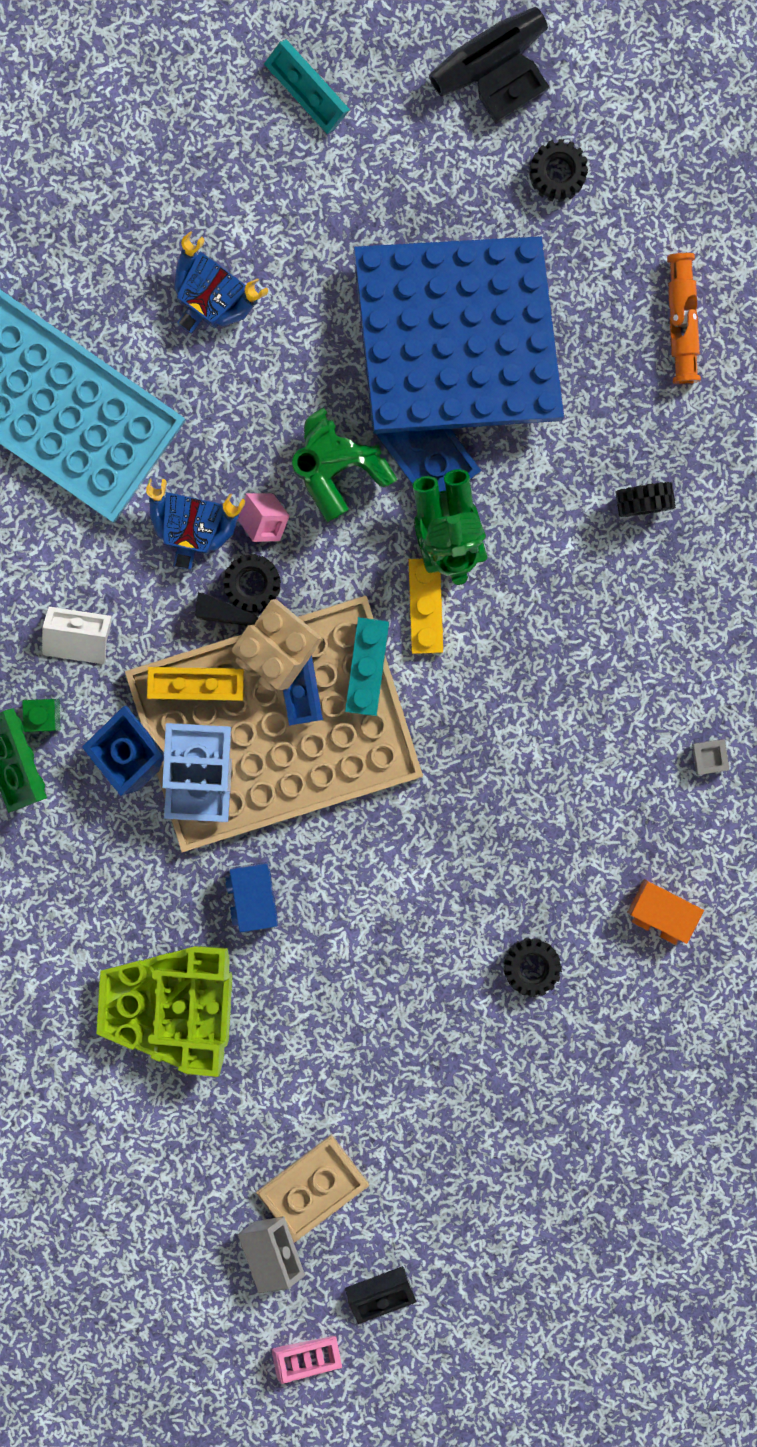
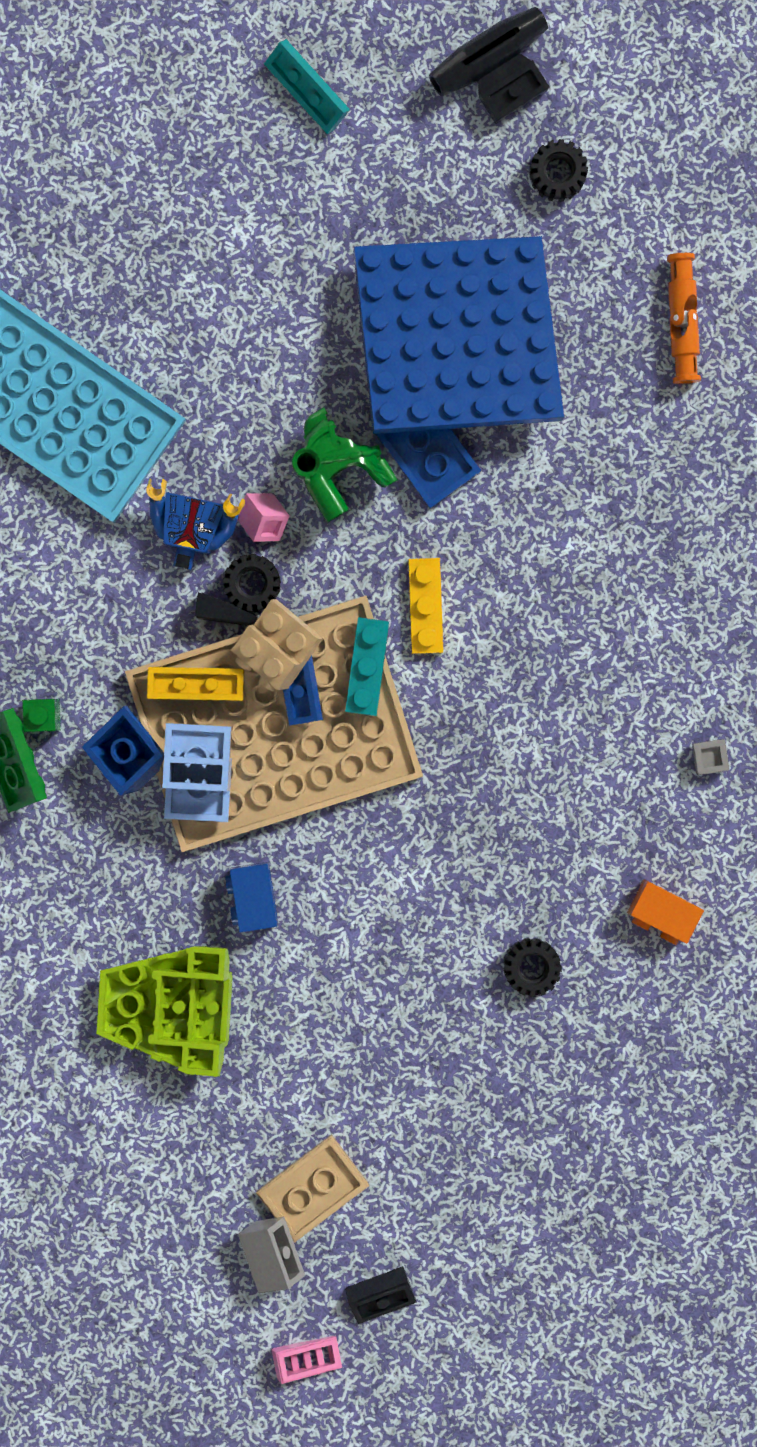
(75, 635): white panel -> none
(210, 290): blue torso -> none
(448, 526): green helmet -> none
(645, 499): black tyre -> none

